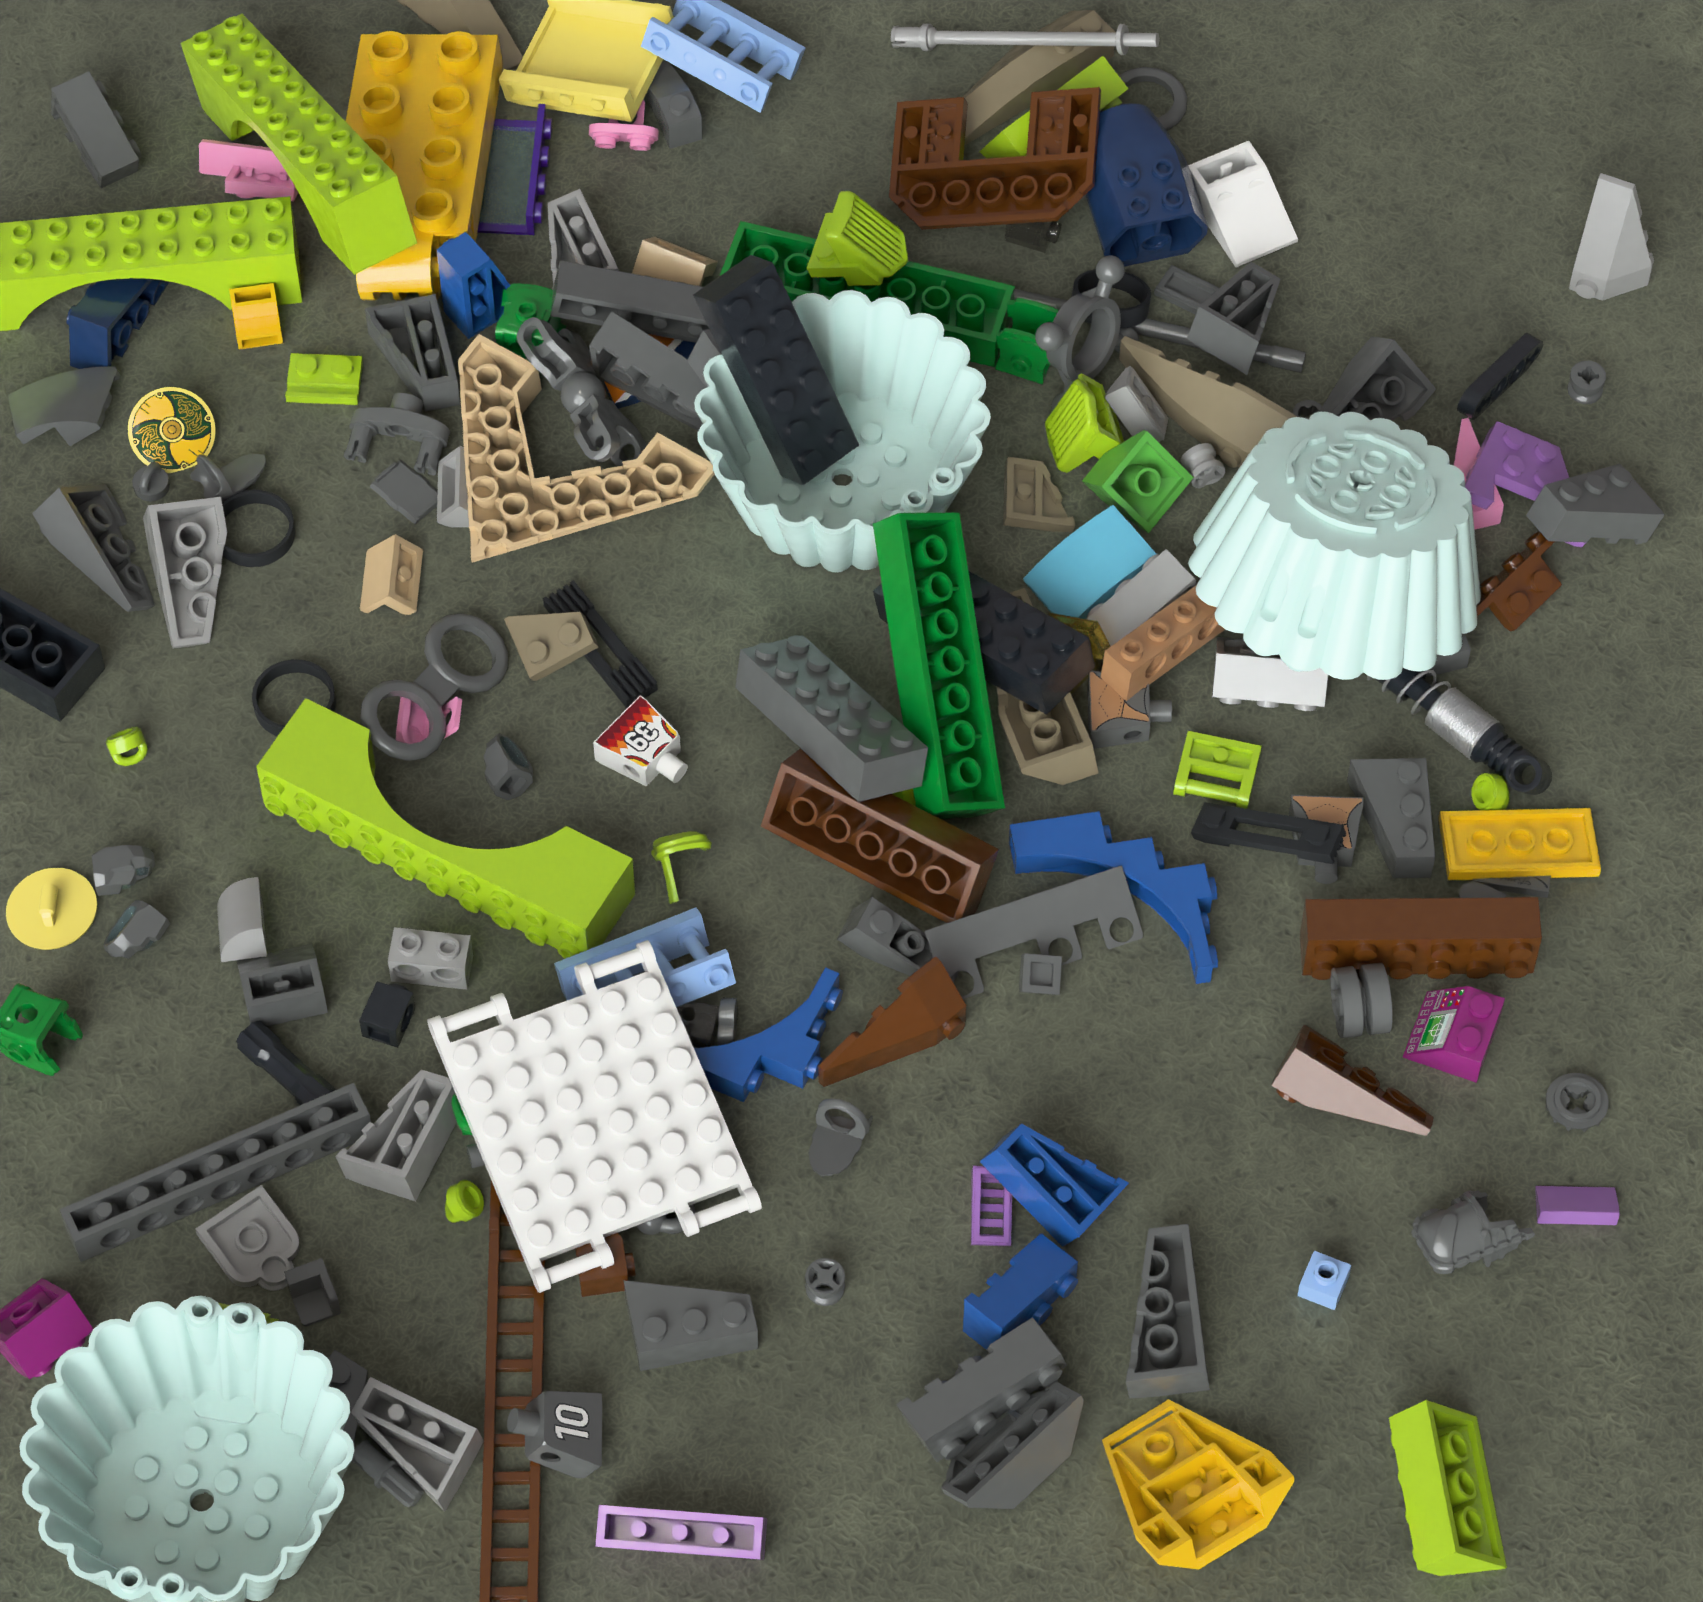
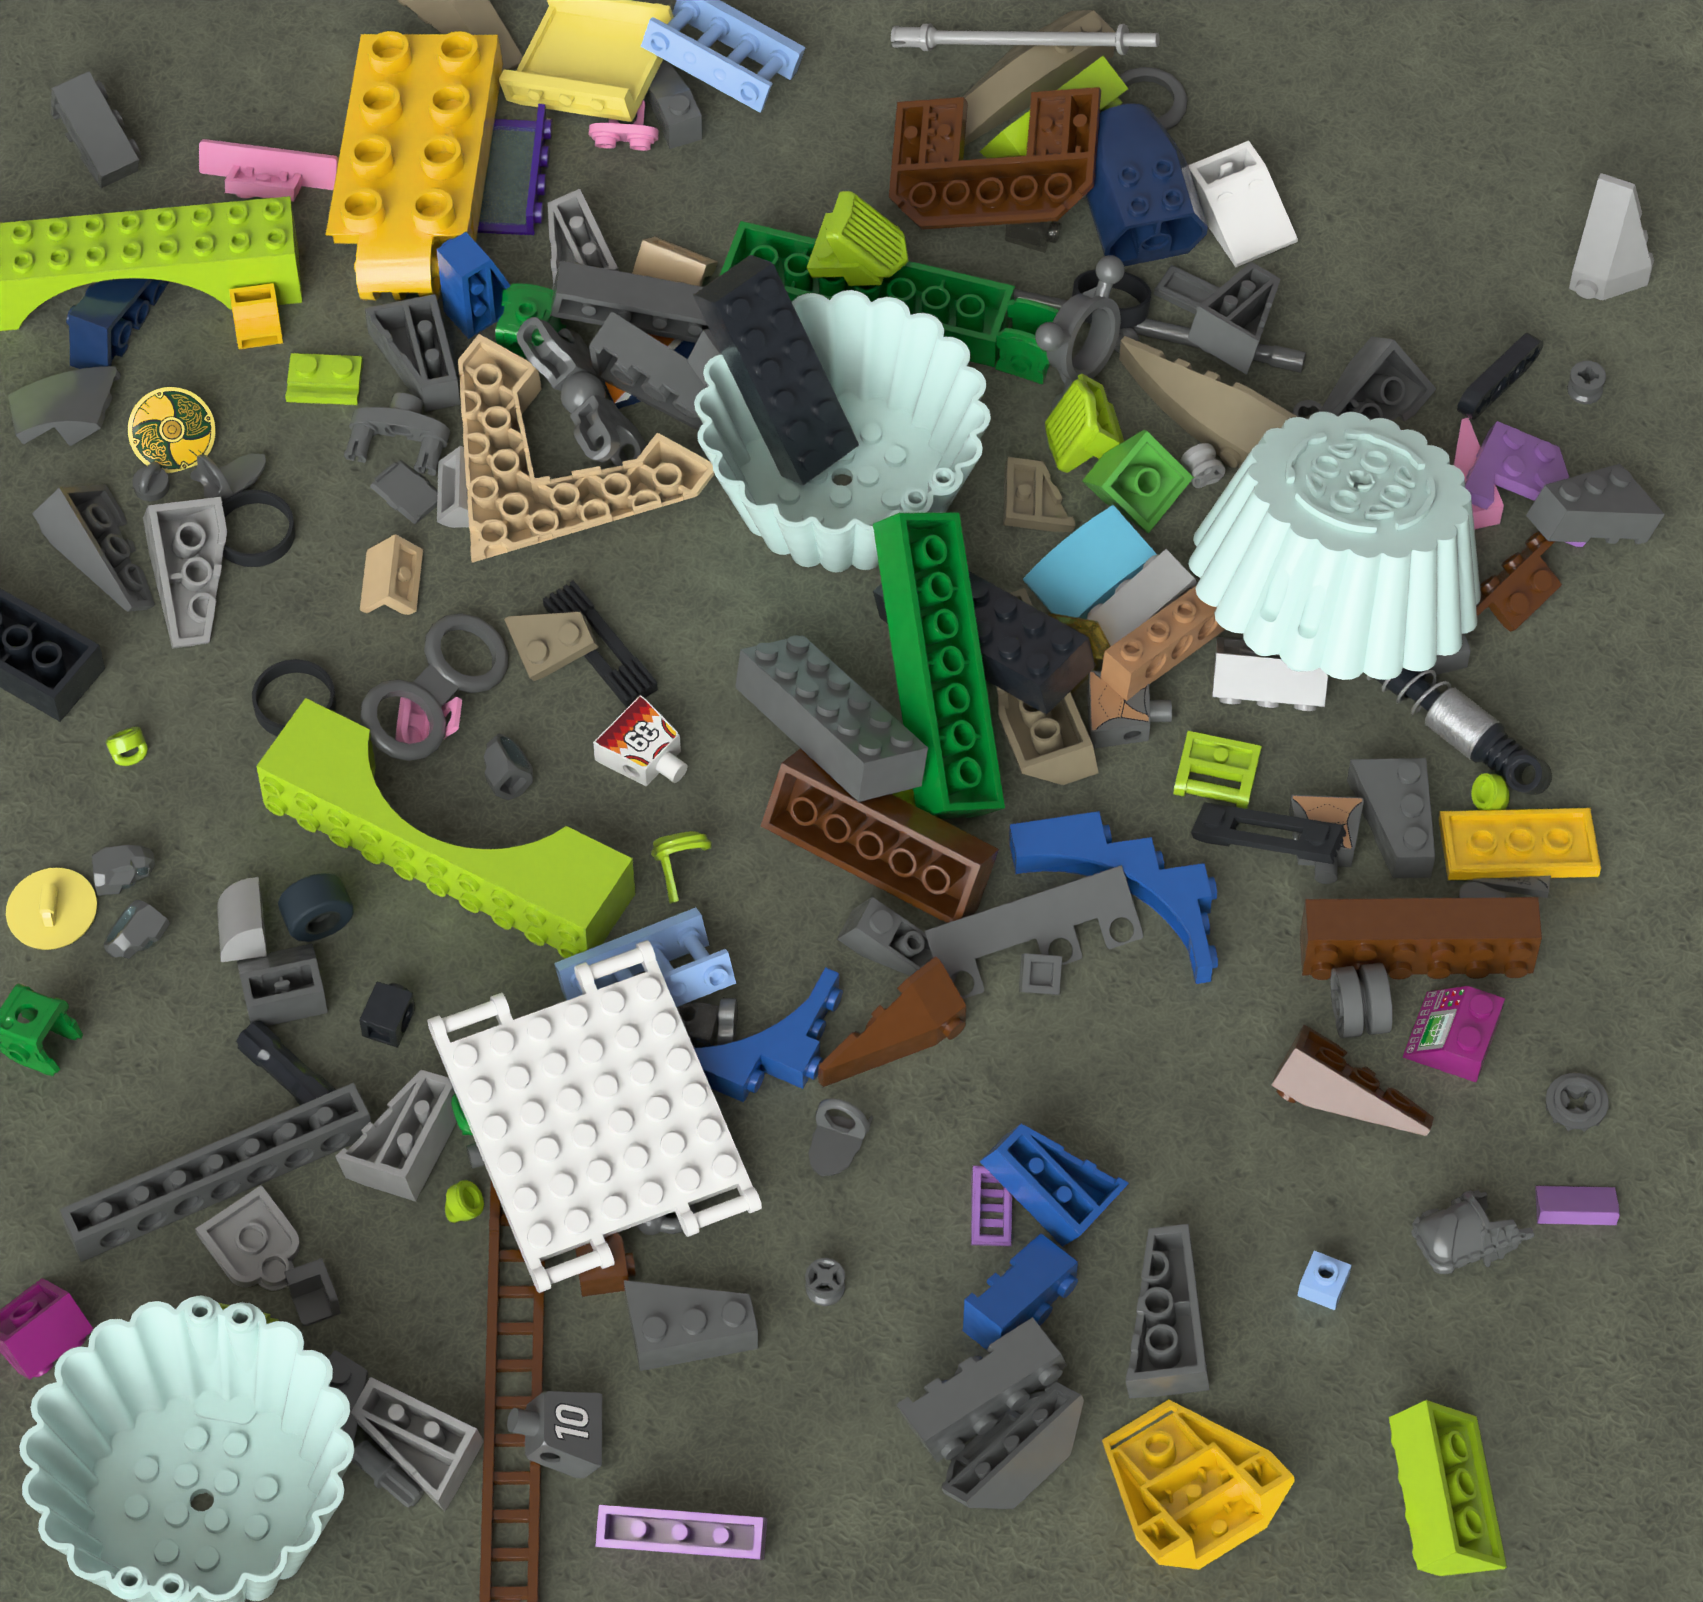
(315, 907): none -> black wheel
(341, 180): lime arch -> none
(430, 958): light grey brick -> none
(1136, 405): light grey slope -> none

